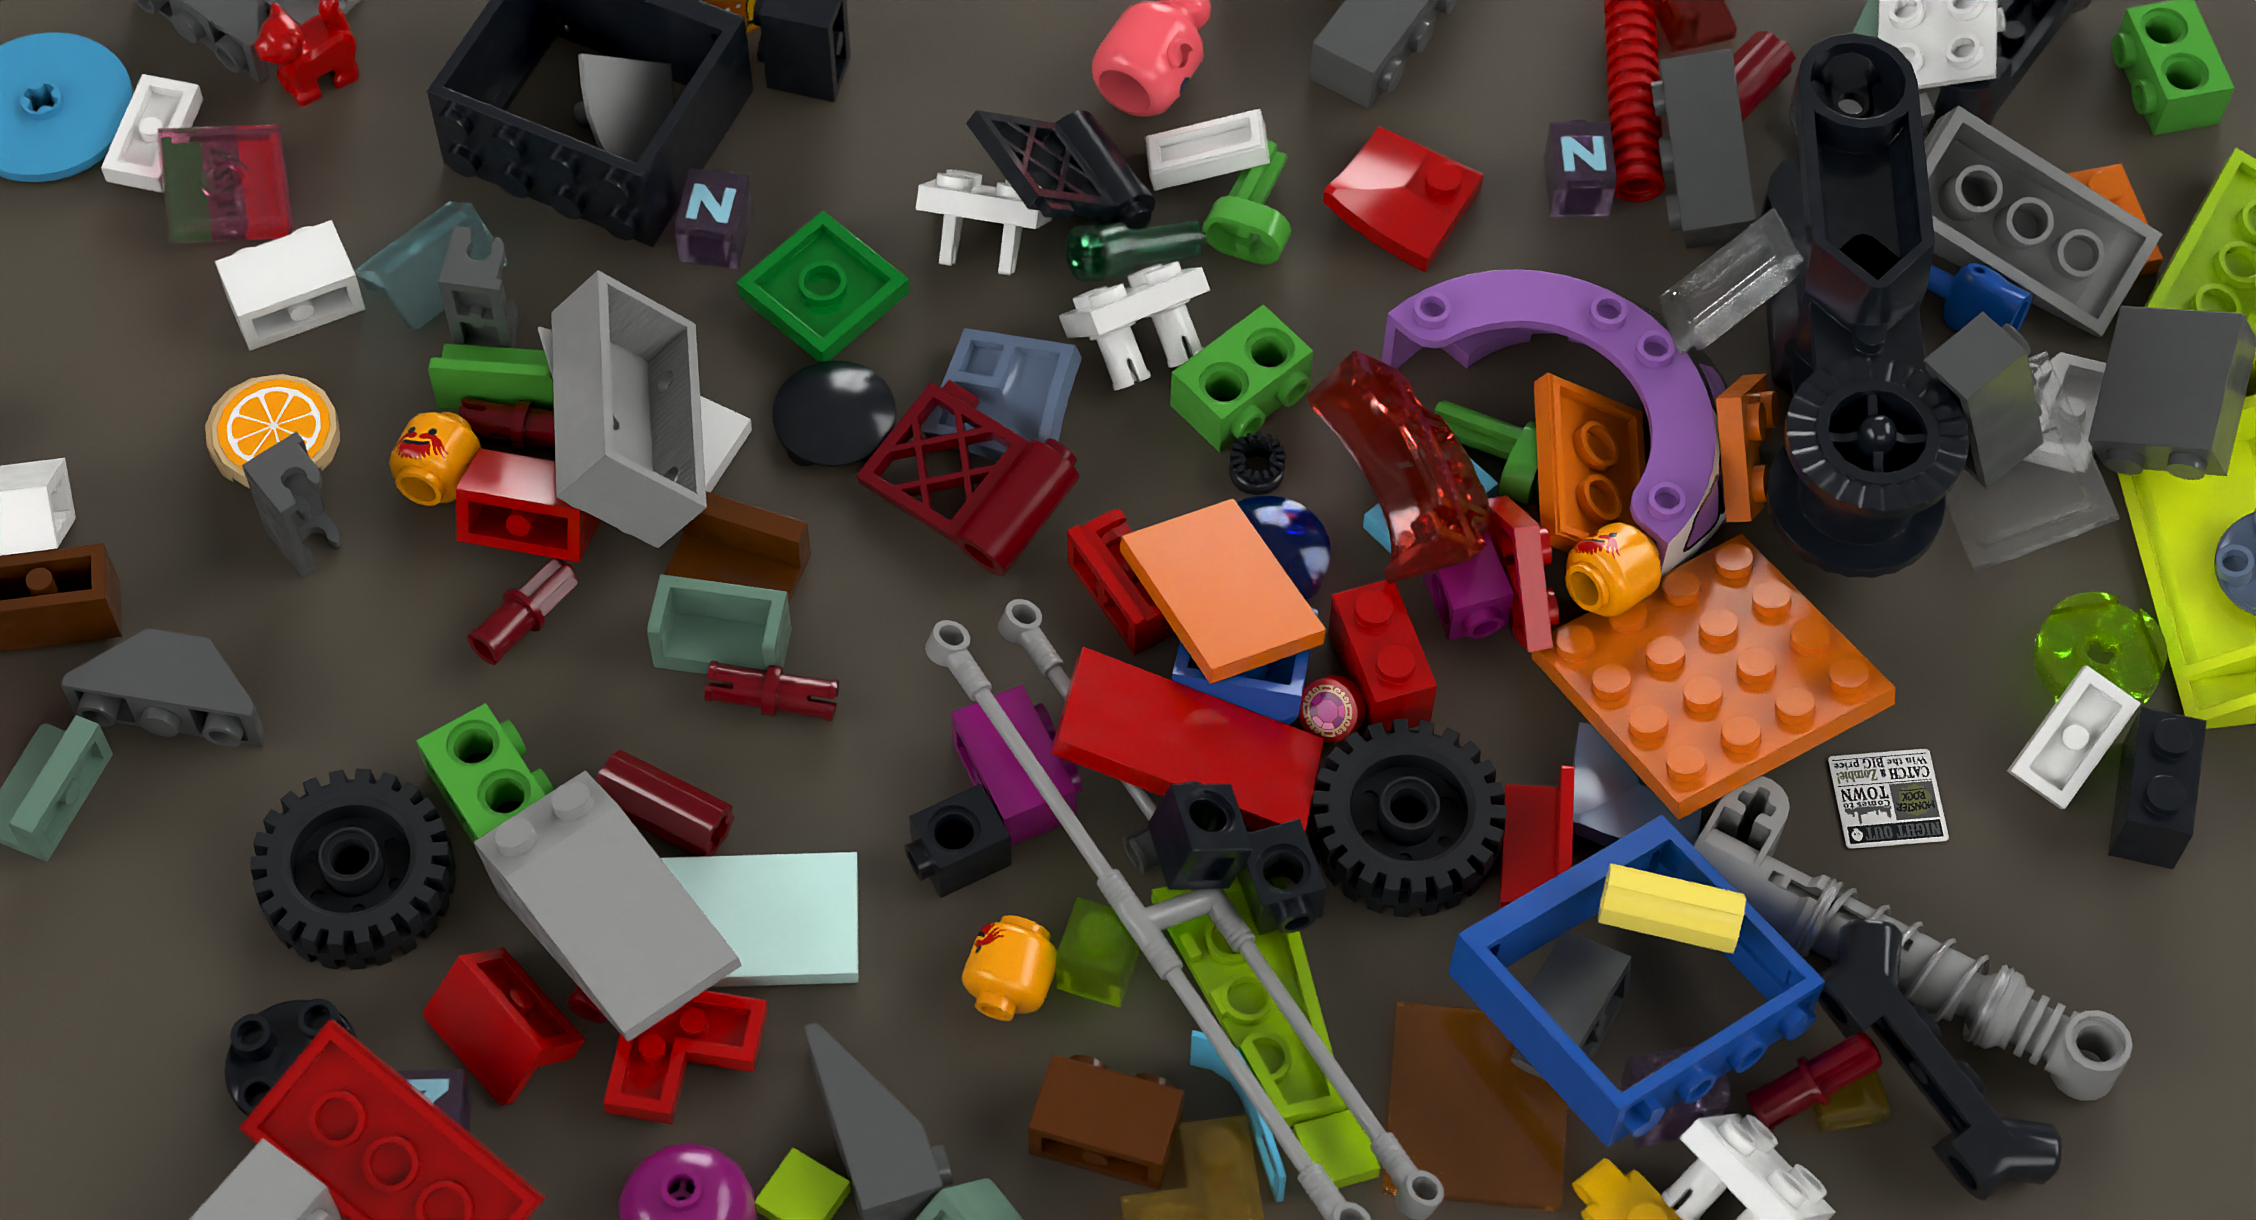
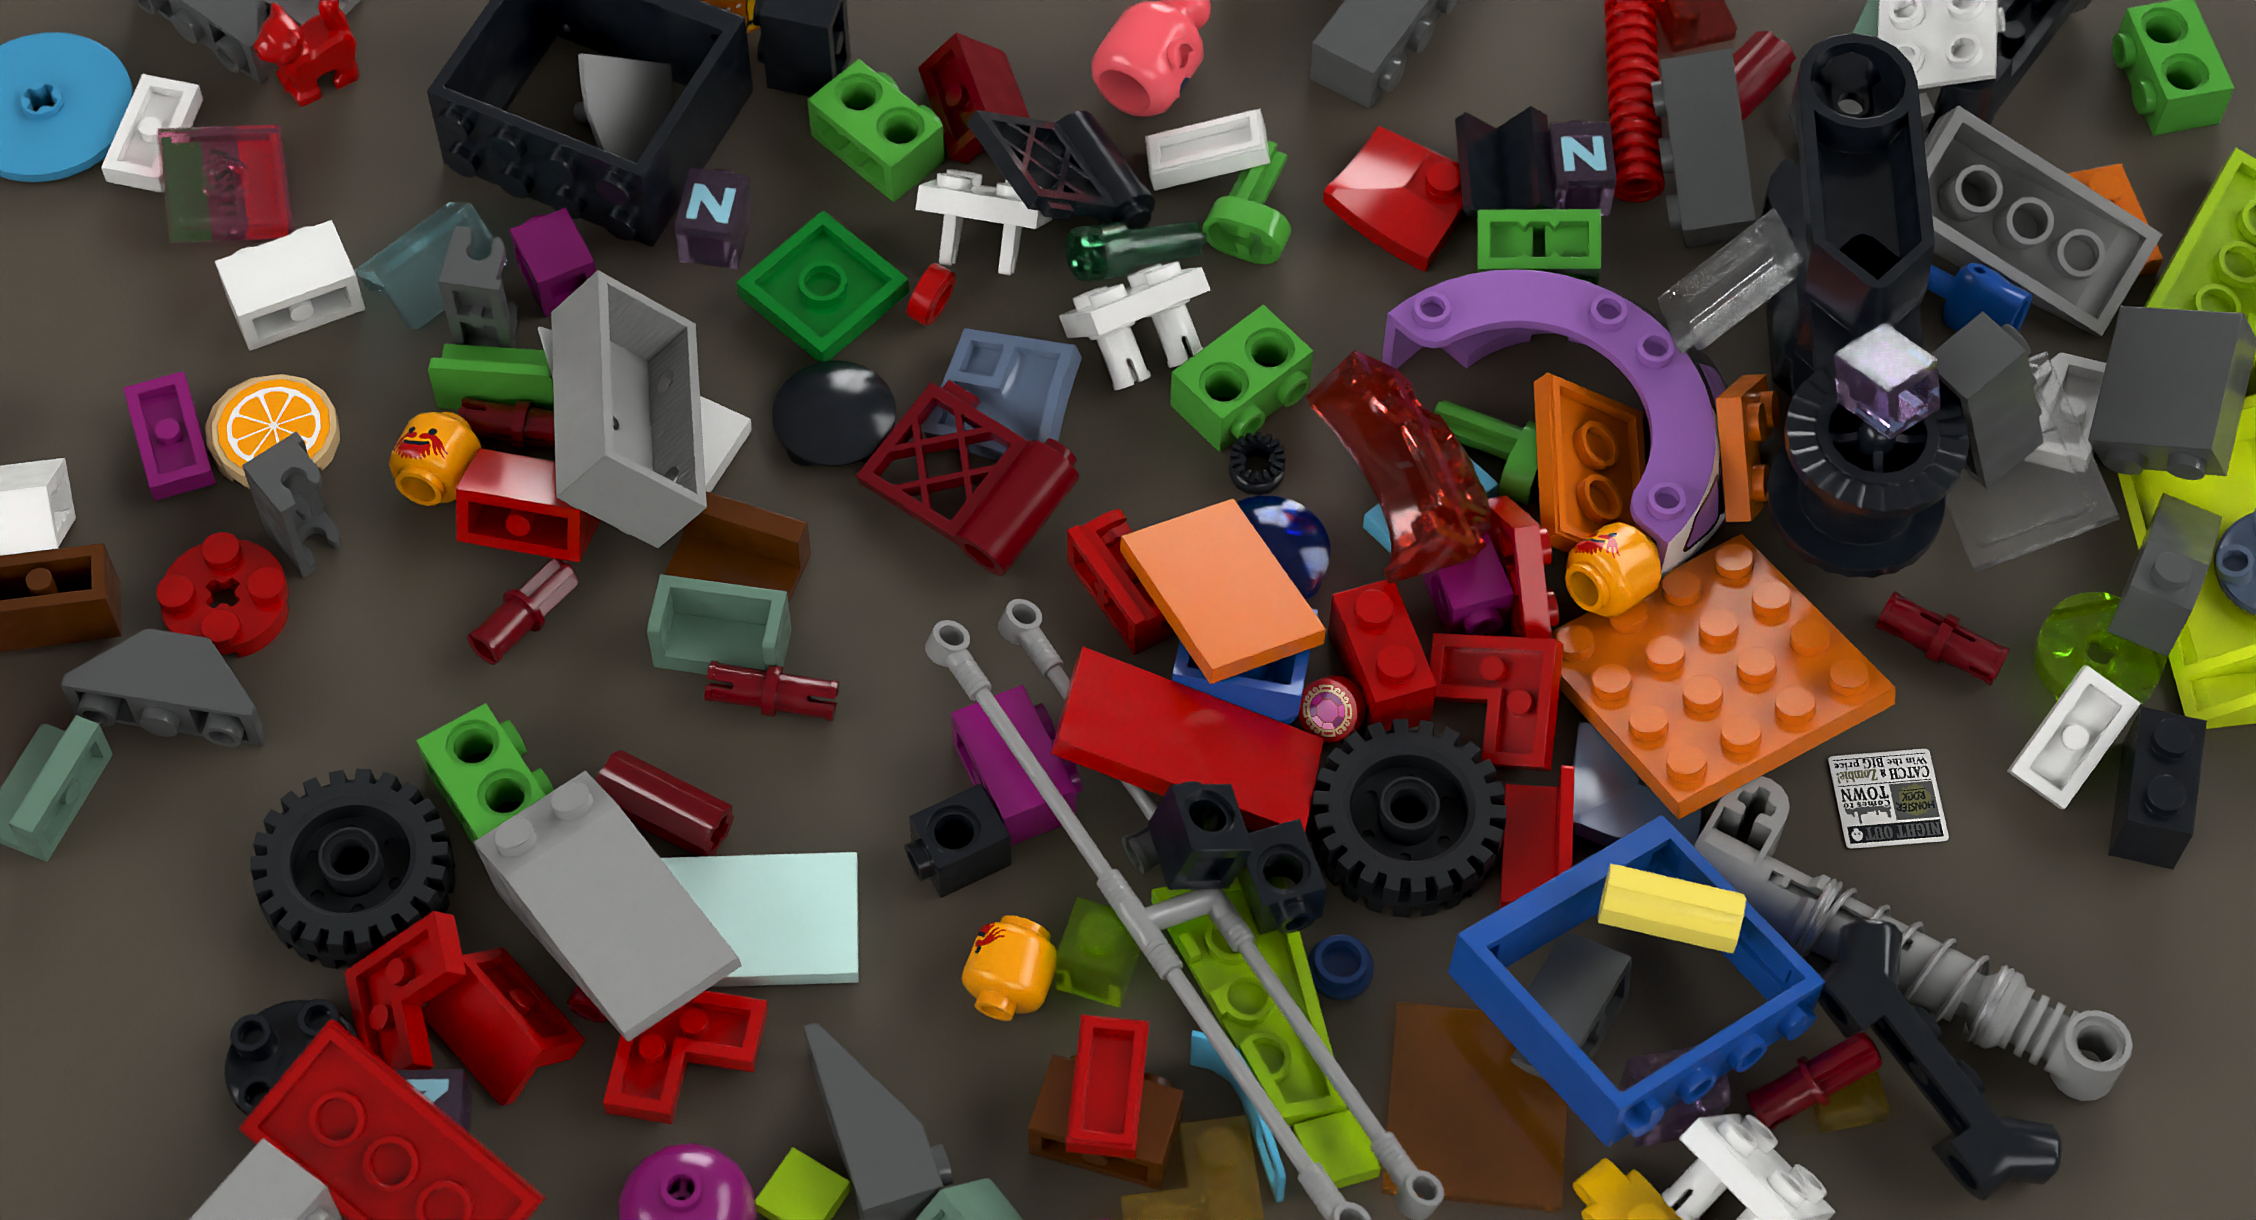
(169, 435): none -> magenta plate
(222, 565): none -> red plate
(395, 983): none -> red plate
(551, 258): none -> magenta brick
(877, 129): none -> bright green brick
(931, 294): none -> red tile
(968, 78): none -> dark red panel
(1107, 1086): none -> red tile
(1341, 967): none -> dark blue plate
(1505, 164): none -> black panel
(1516, 682): none -> red plate
(1541, 240): none -> bright green brick
(1887, 380): none -> clear purple brick
(1942, 638): none -> dark red pin
(2166, 575): none -> dark grey slope

